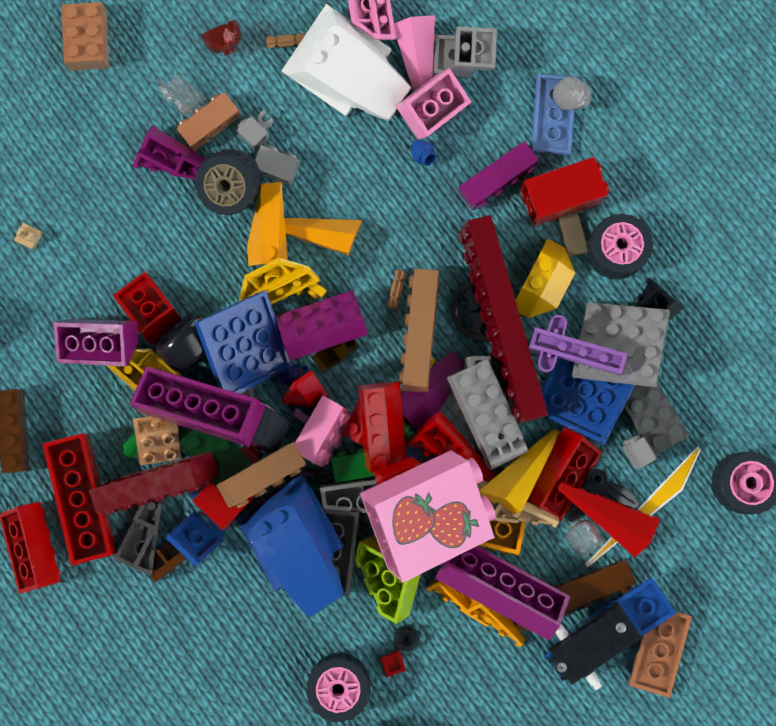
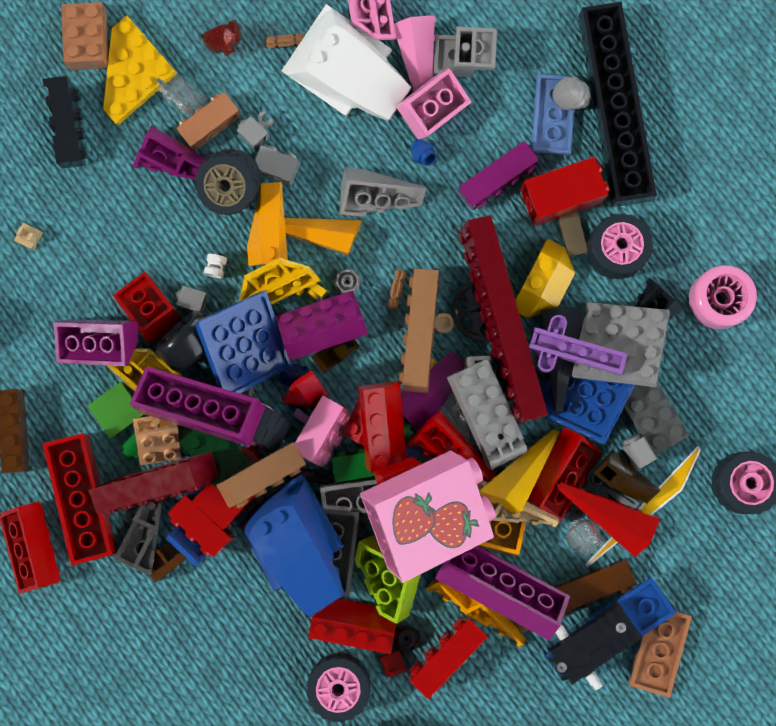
(66, 122): none -> black wedge
(114, 411): none -> bright green tile
(132, 71): none -> yellow plate
(191, 299): none -> light grey brick
(200, 527): none -> red slope
(215, 266): none -> white wheel
(348, 274): none -> light grey plate
(354, 626): none -> red slope
(371, 192): none -> light grey wedge
(444, 323): none -> tan tile
(446, 656): none -> red brick
(563, 369): none -> black wedge
(617, 104): none -> black brick
(625, 478): none -> dark brown slope
(737, 293): none -> bright pink wheel

